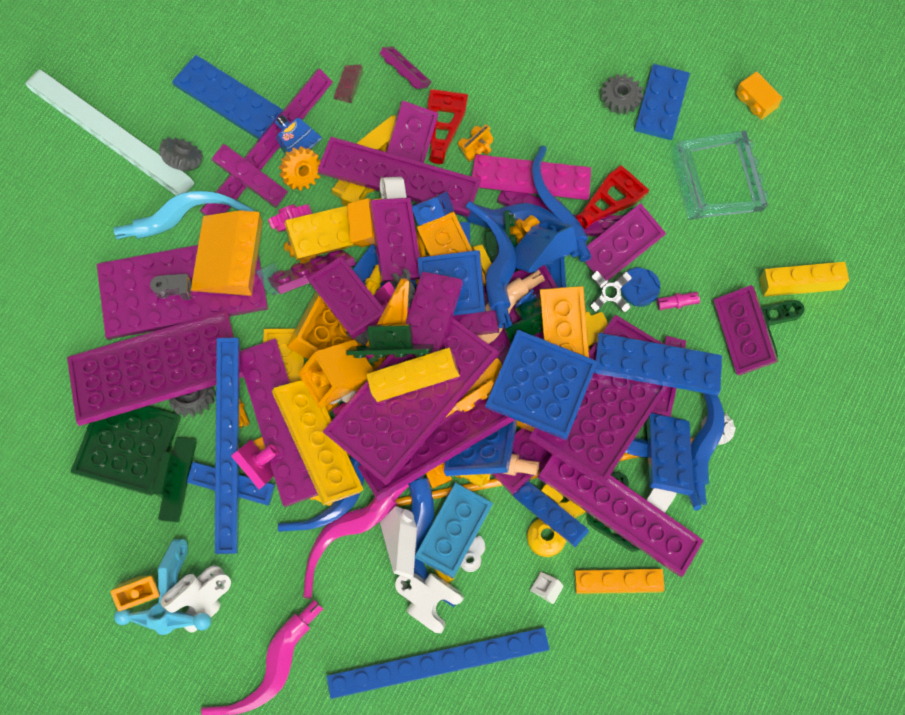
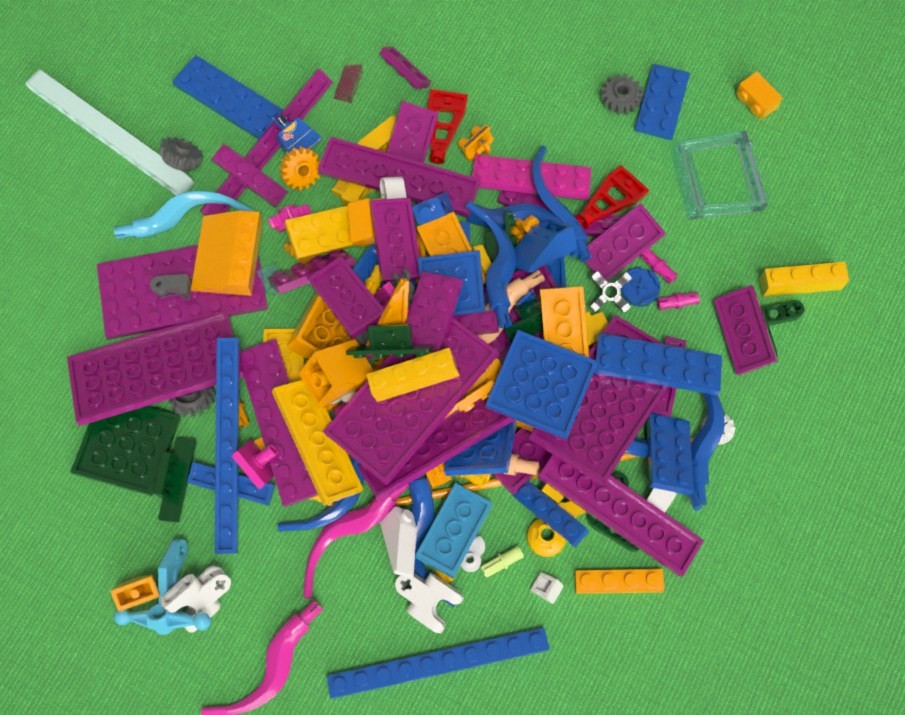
(502, 561): none -> yellowish green axle
(659, 266): none -> dark pink pin

